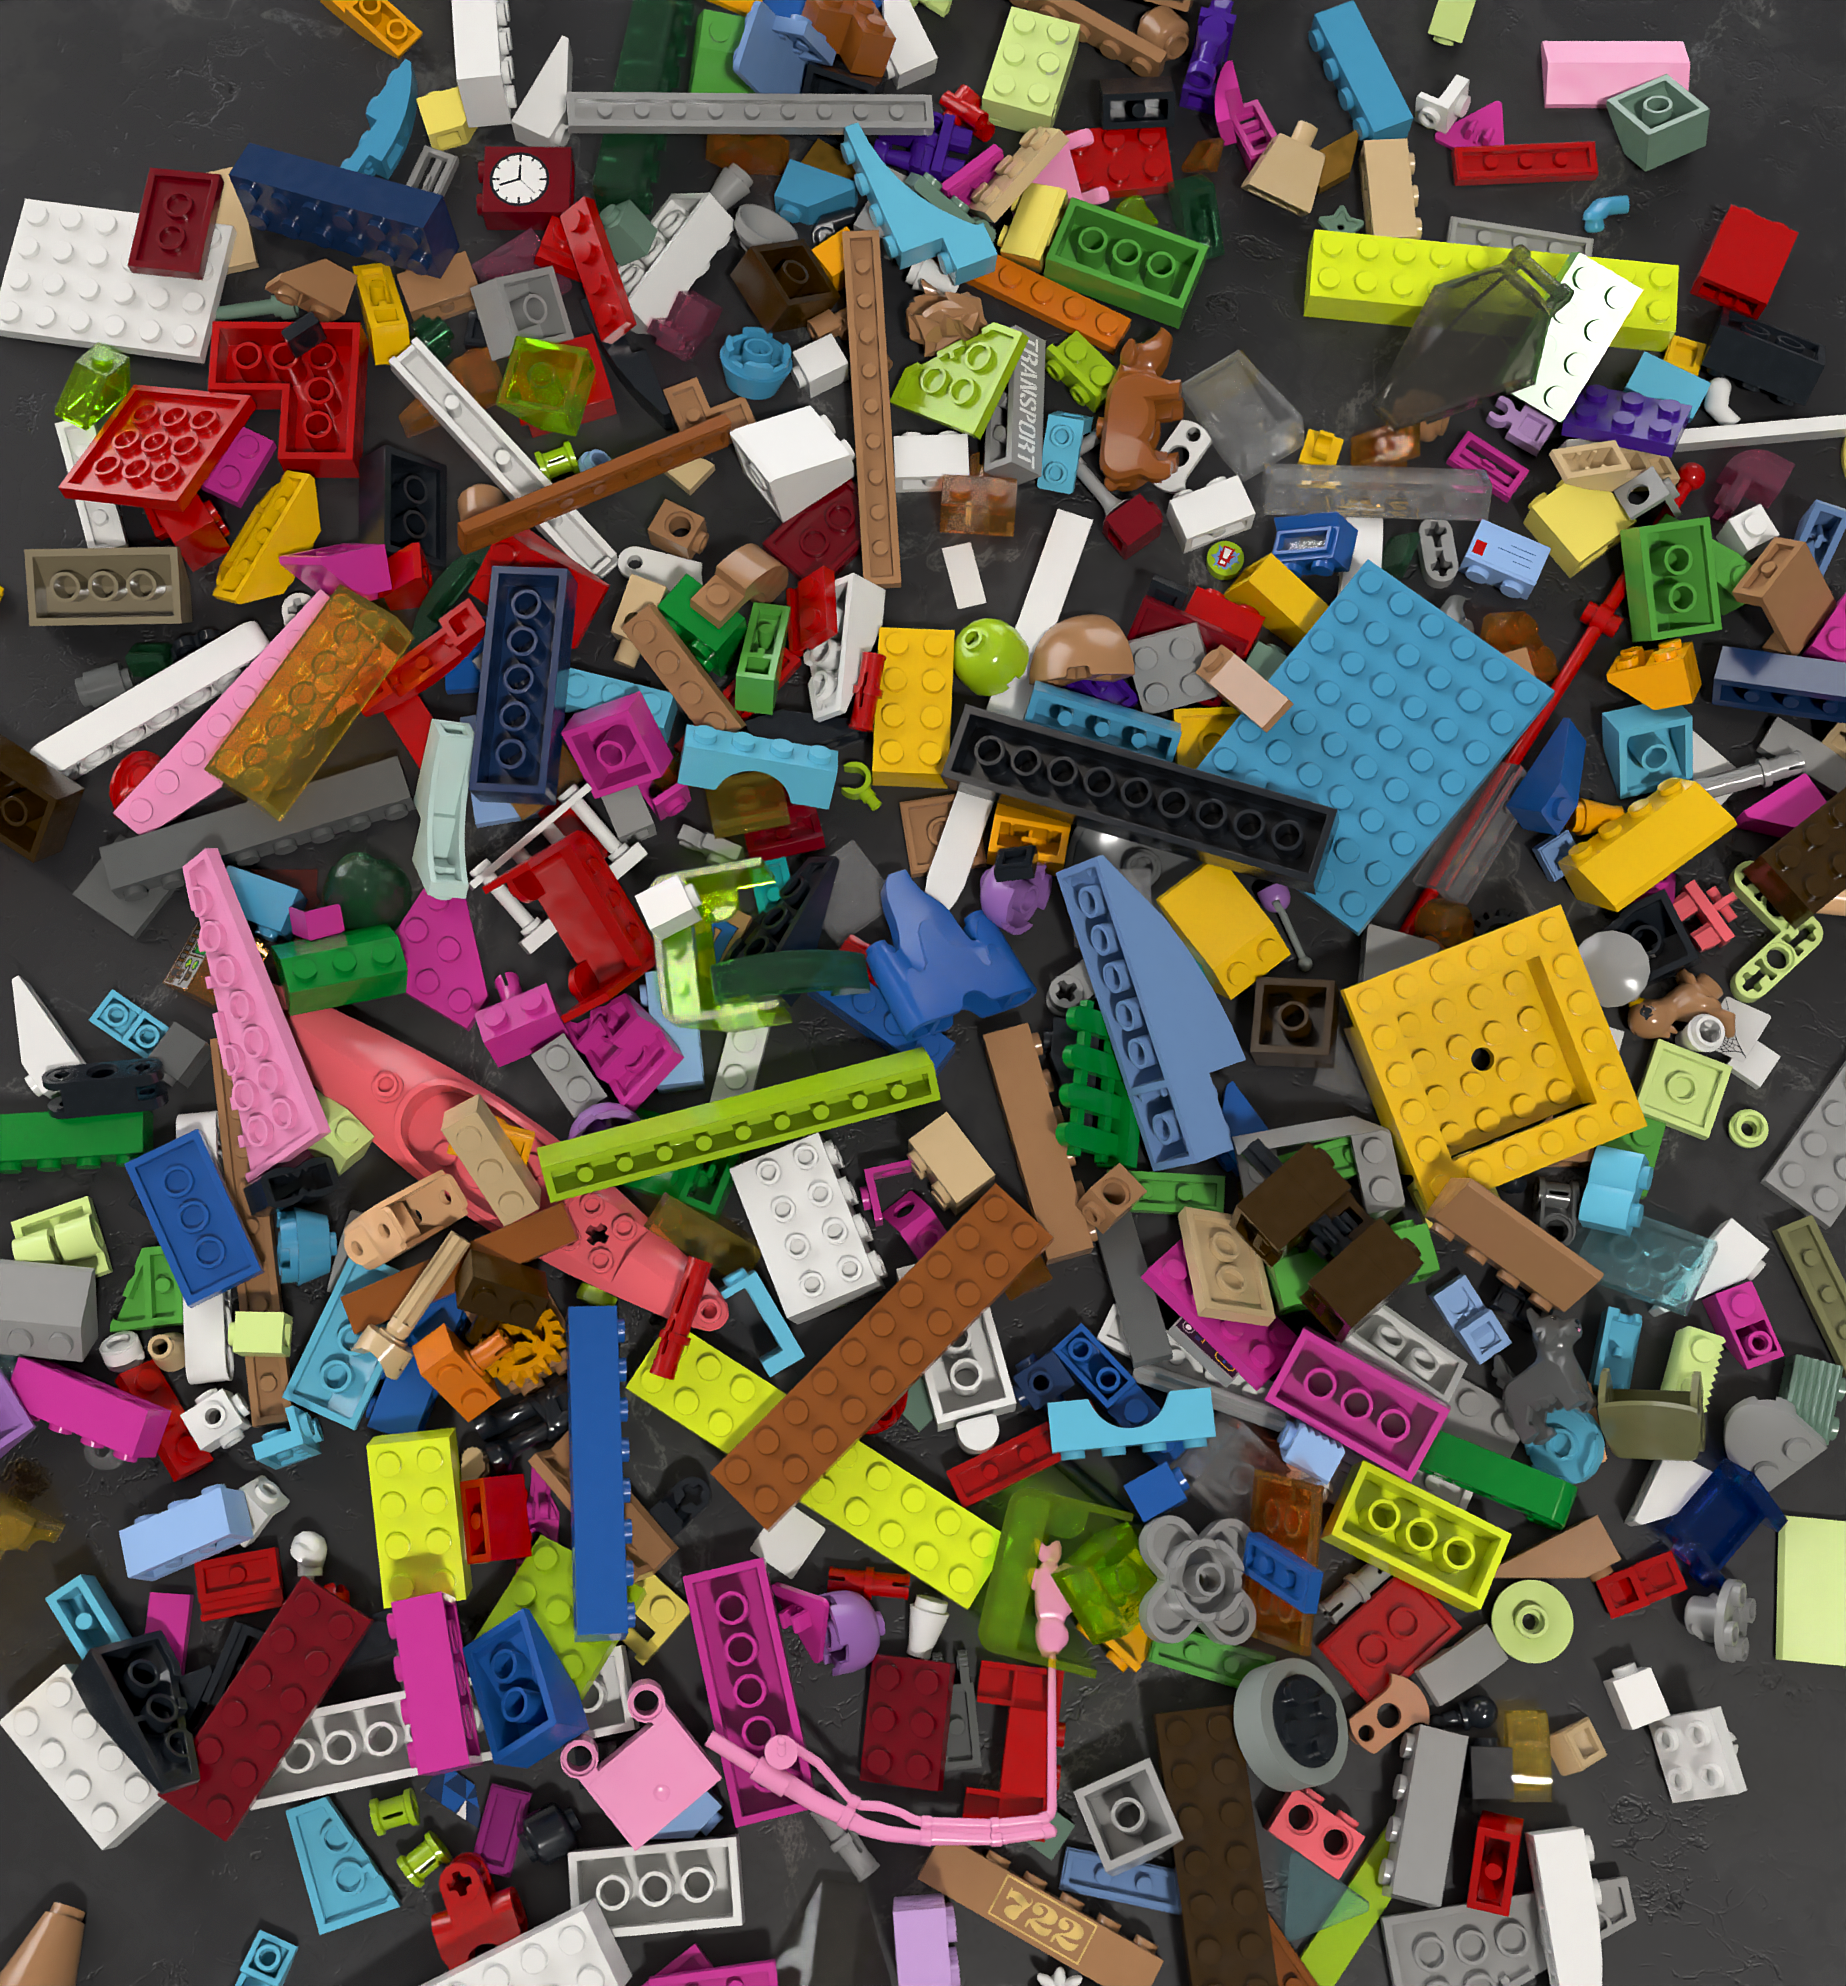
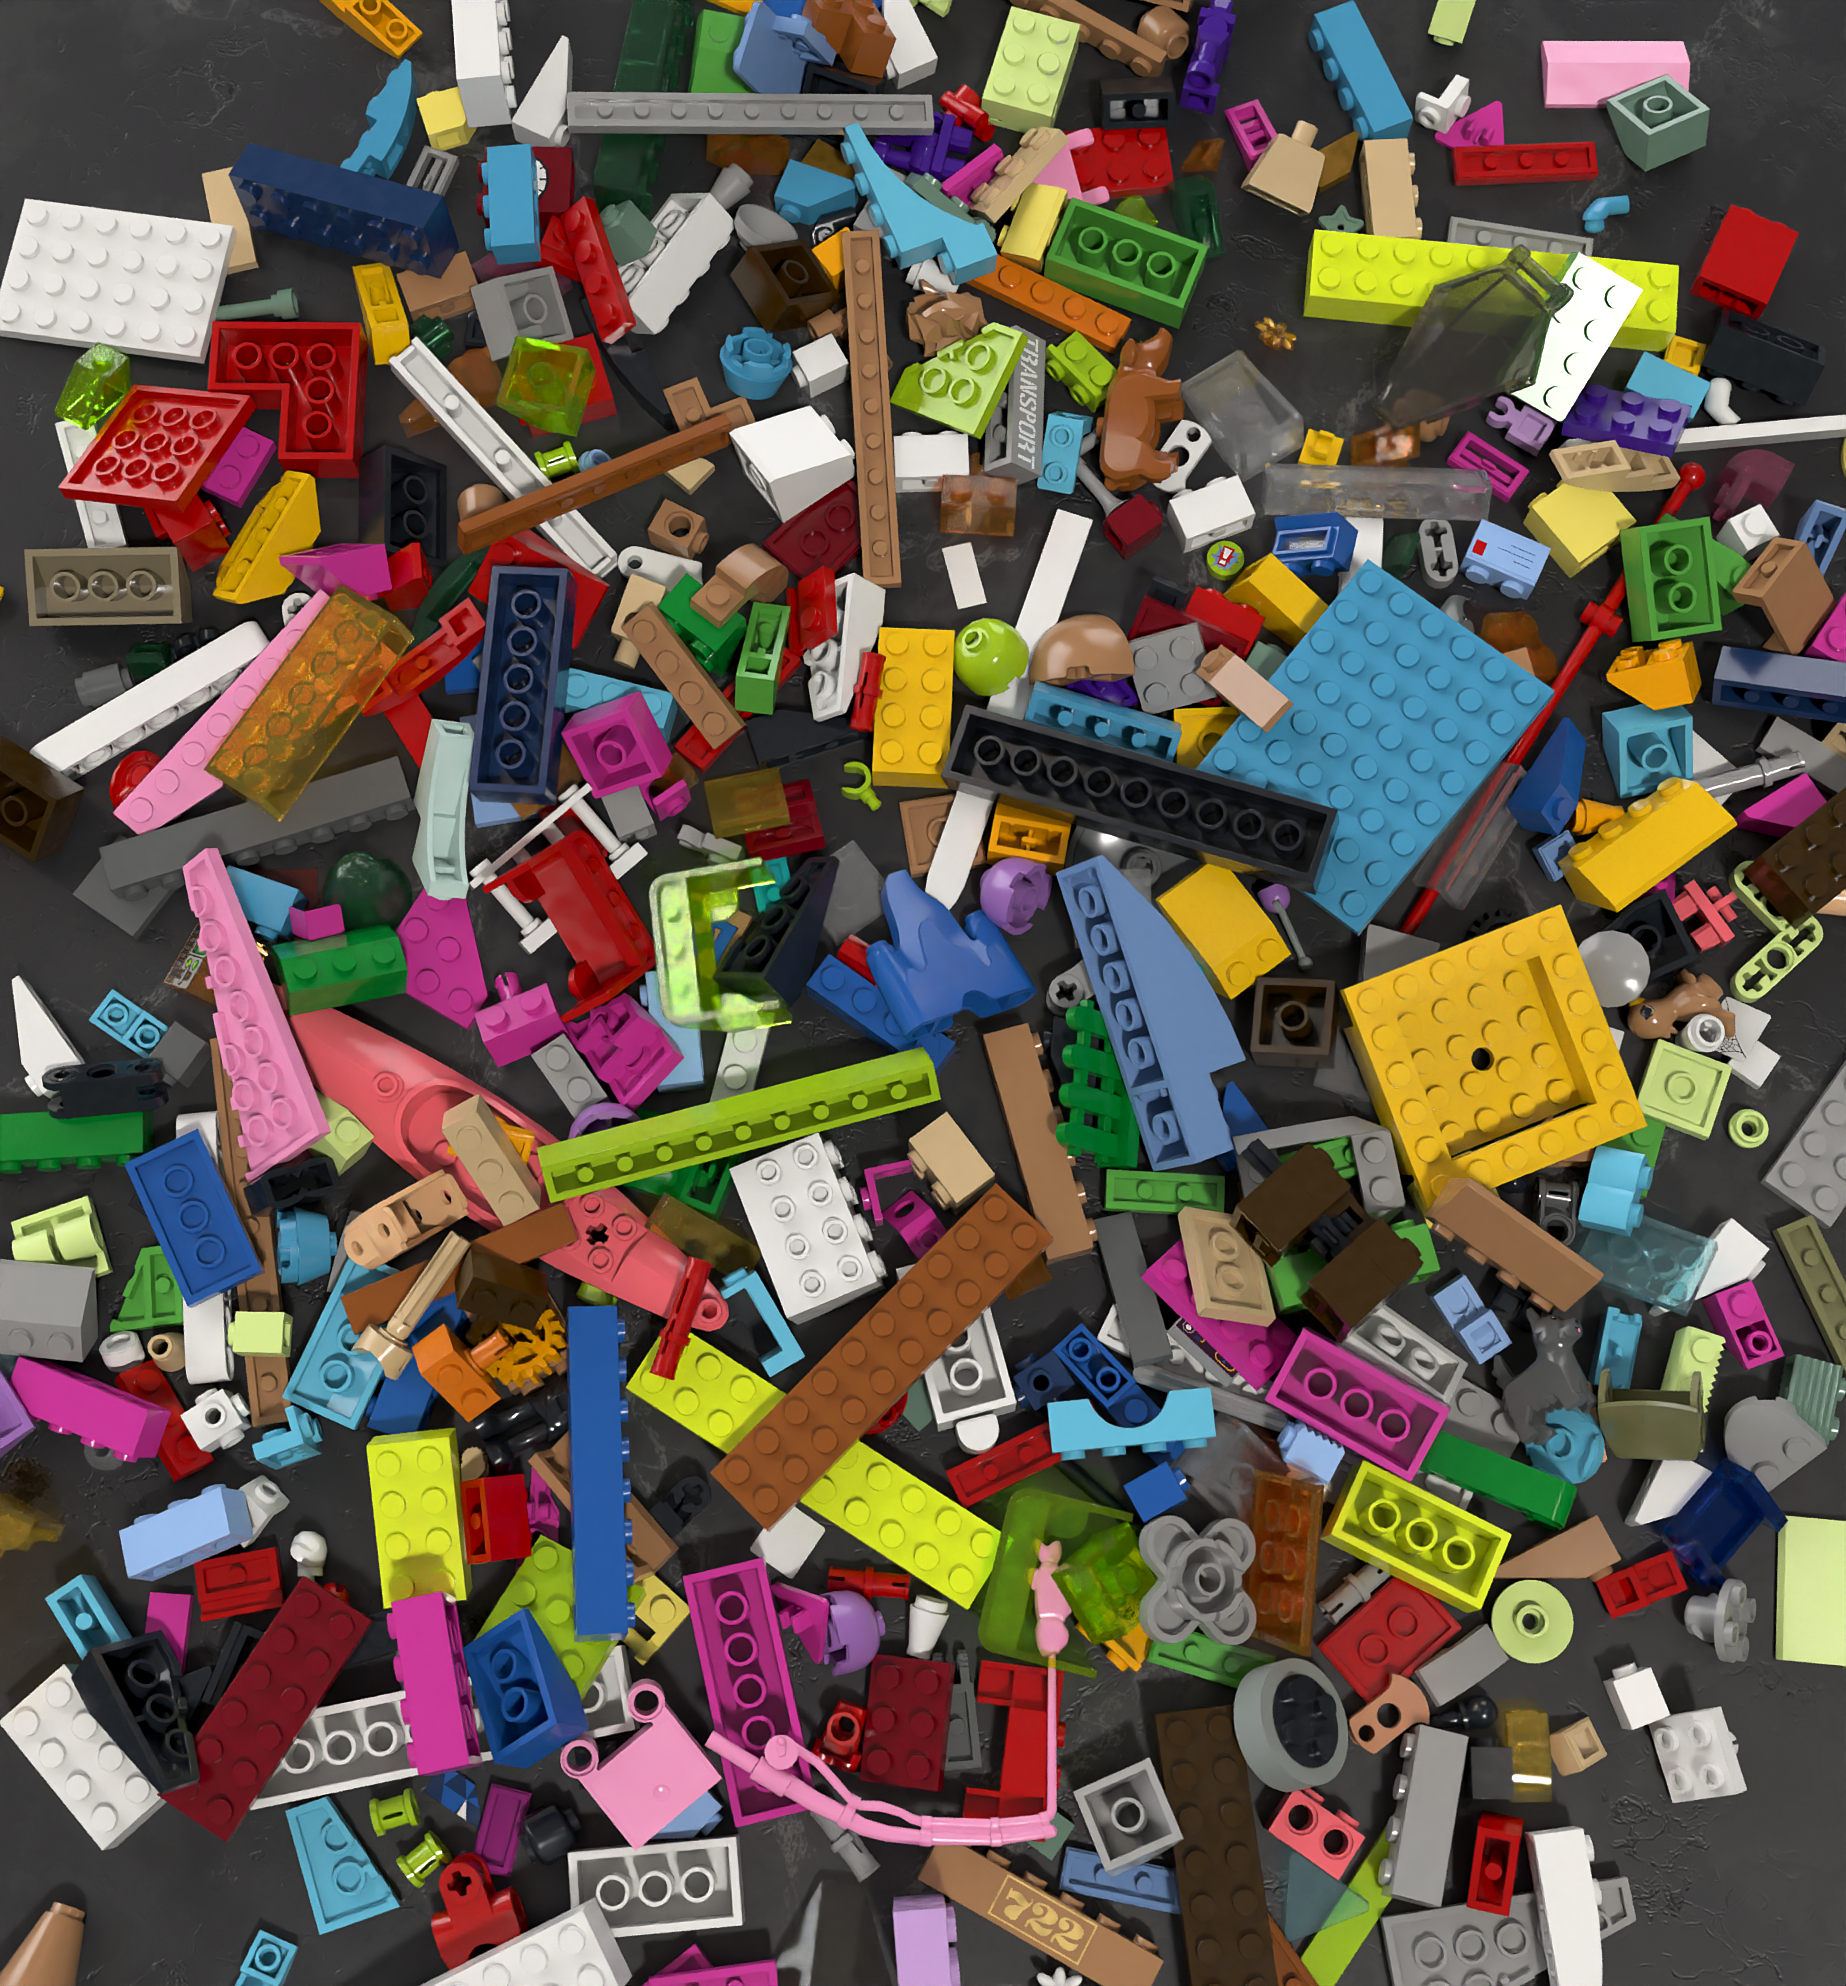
(176, 223): dark red plate -> none
(303, 334): black tile -> none
(316, 288): medium nougat slope -> none
(512, 204): none -> dark azure brick
(670, 907): white brick -> none
(687, 325): clear pink brick -> none
(715, 754): medium azure arch -> none
(788, 973): clear green slope -> none
(840, 1745): none -> red plate
(1016, 863): black tile -> none
(1120, 1189): medium nougat brick -> none
(1227, 102): dark pink slope -> none
(1275, 335): none -> clear orange plant
(1282, 1572): blue tile -> none
(1444, 922): clear orange head -> none
(1658, 492): light grey bracket -> none

